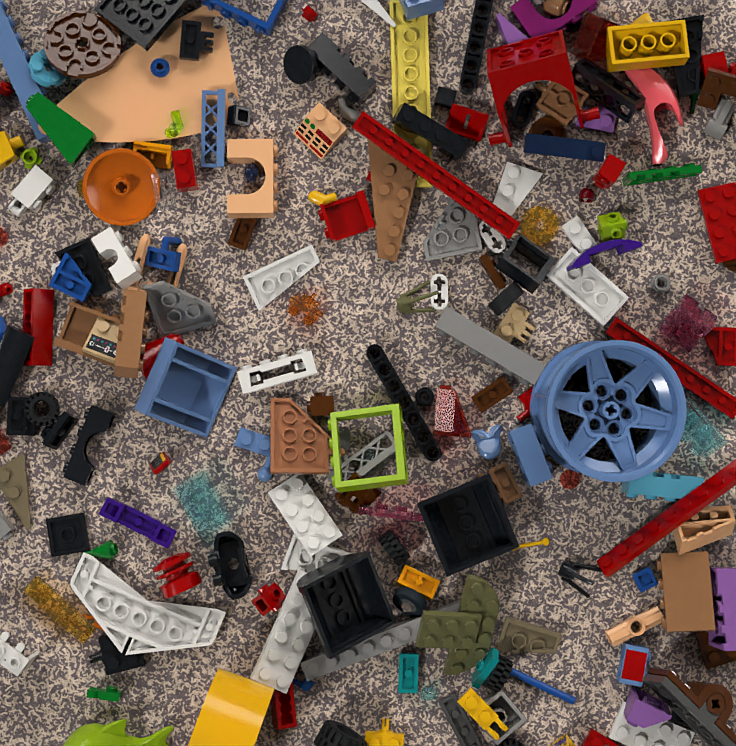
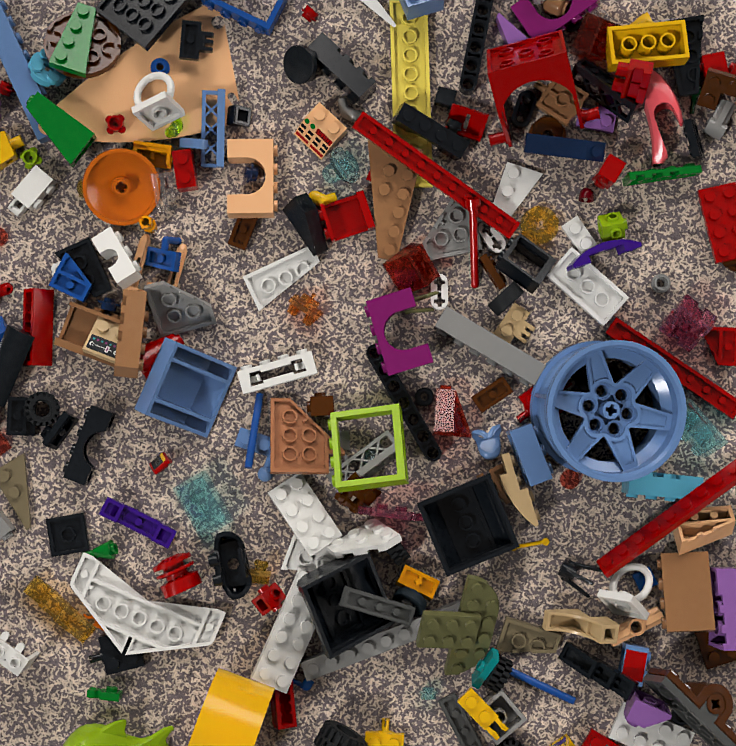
(75, 42): none -> wing
(109, 304): none -> dark blue plate
(115, 119): none -> red plate
(148, 220): none -> light orange pin
(160, 108): none -> white tile
(193, 143): none -> medium blue beam
(254, 430): none -> blue bar
(260, 574): none -> clear yellow piece
(306, 221): none -> black slope
(343, 165): none -> clear light blue tile
(365, 538): none -> white plate
(377, 606): none -> dark grey tile
(380, 311): none -> magenta arch
(408, 673): teal plate -> none
(411, 268): none -> clear red slope
(454, 125): none -> black plate
(473, 205): none -> red piece
(519, 497): none -> tan slope
(574, 621): none -> tan arch
(598, 670): none -> black slope
(623, 602): none -> white tile
(636, 80): none -> red hips
(695, 145): none -> black plate

